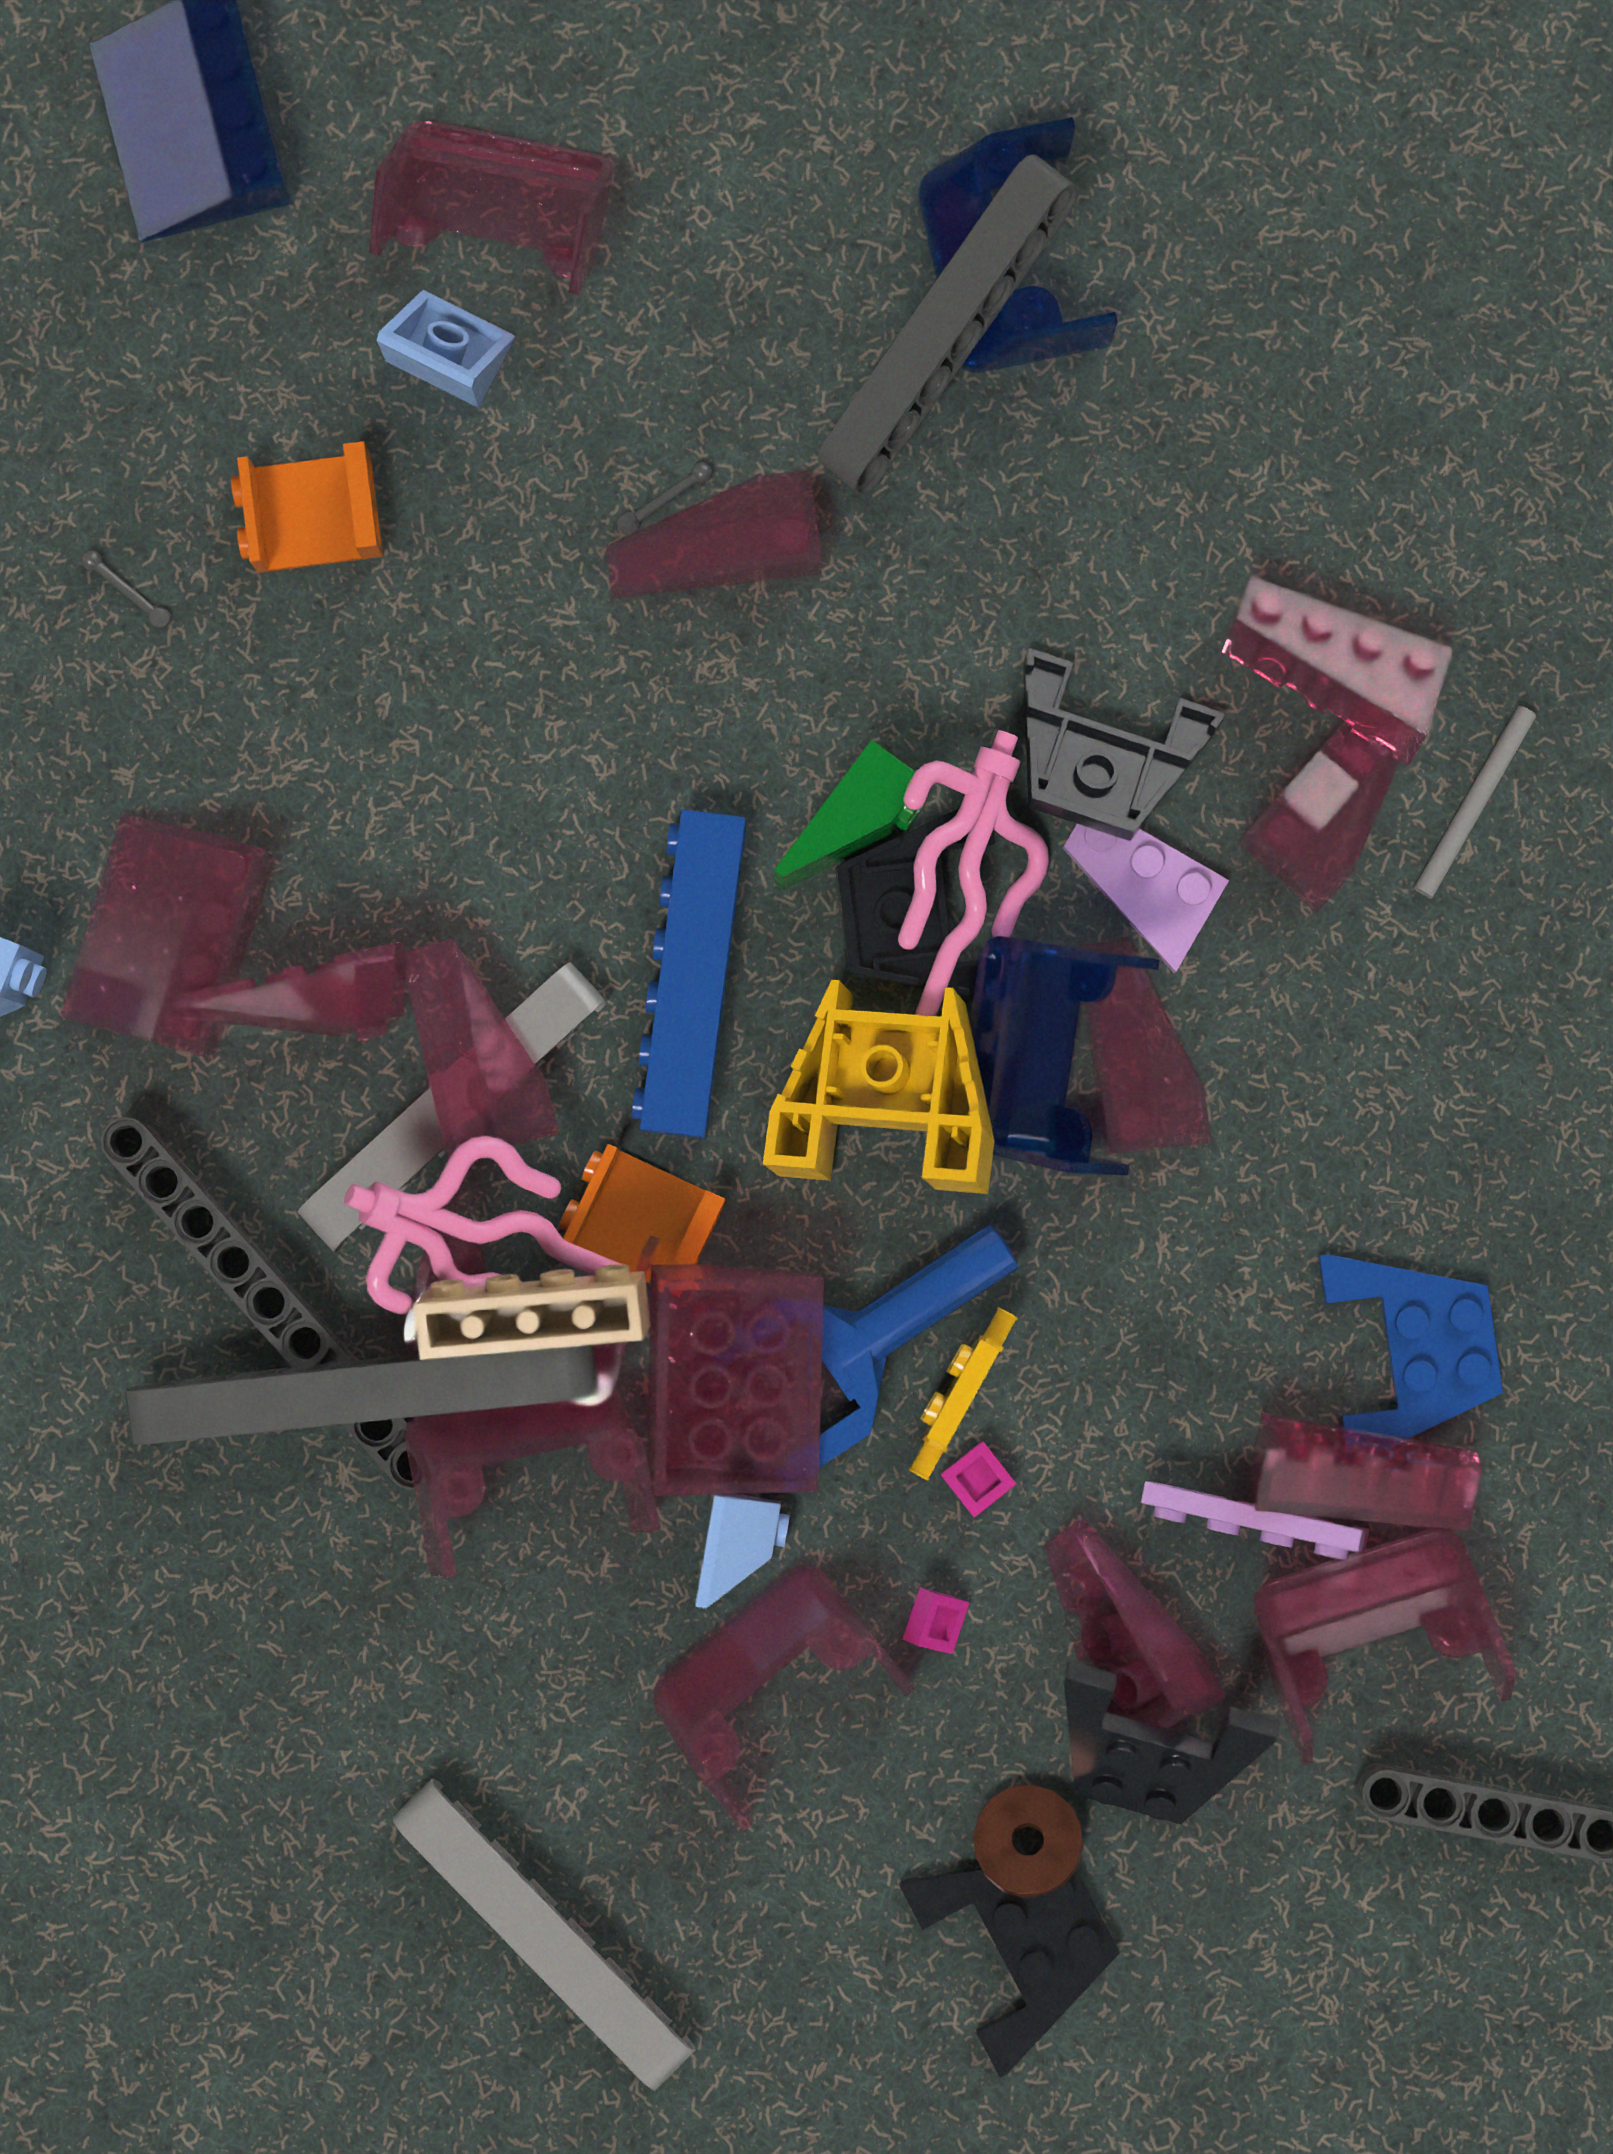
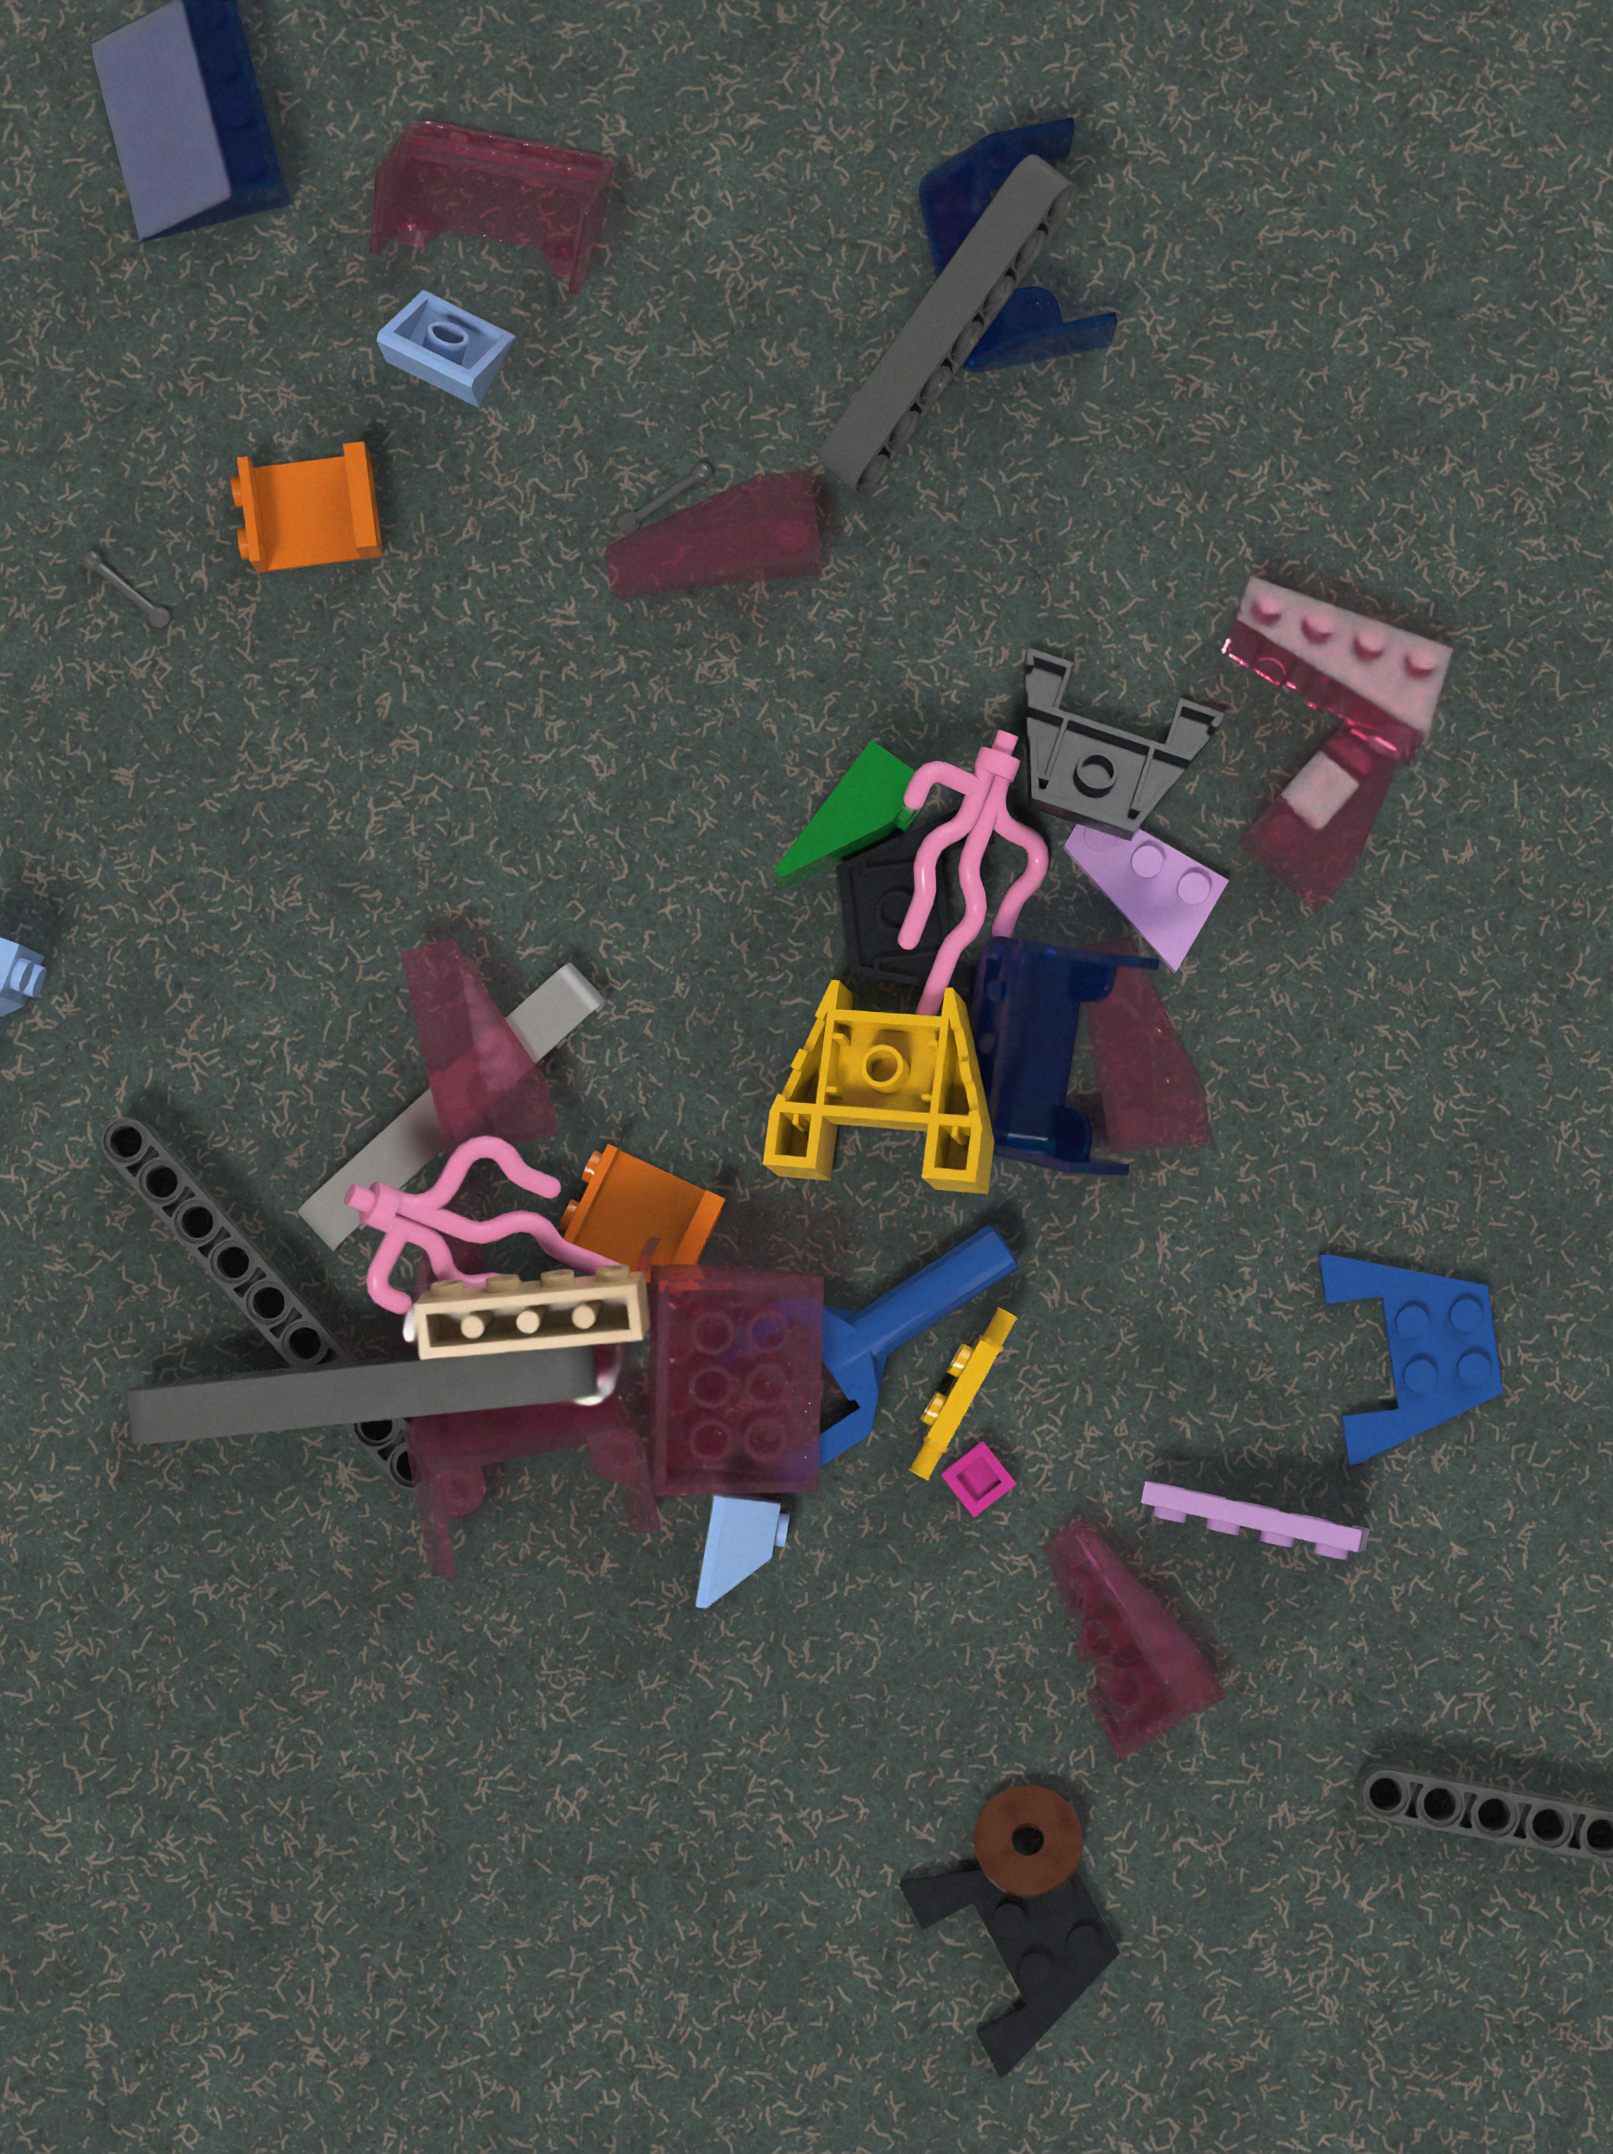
(165, 925): clear pink slope -> none
(343, 997): clear pink wedge -> none
(541, 1936): light grey beam -> none
(692, 974): blue brick -> none
(745, 1653): clear pink windscreen -> none
(936, 1620): dark pink plate -> none
(1148, 1765): black wing -> none
(1361, 1475): clear pink wedge -> none
(1371, 1597): clear pink windscreen -> none
(1475, 802): light grey bar -> none

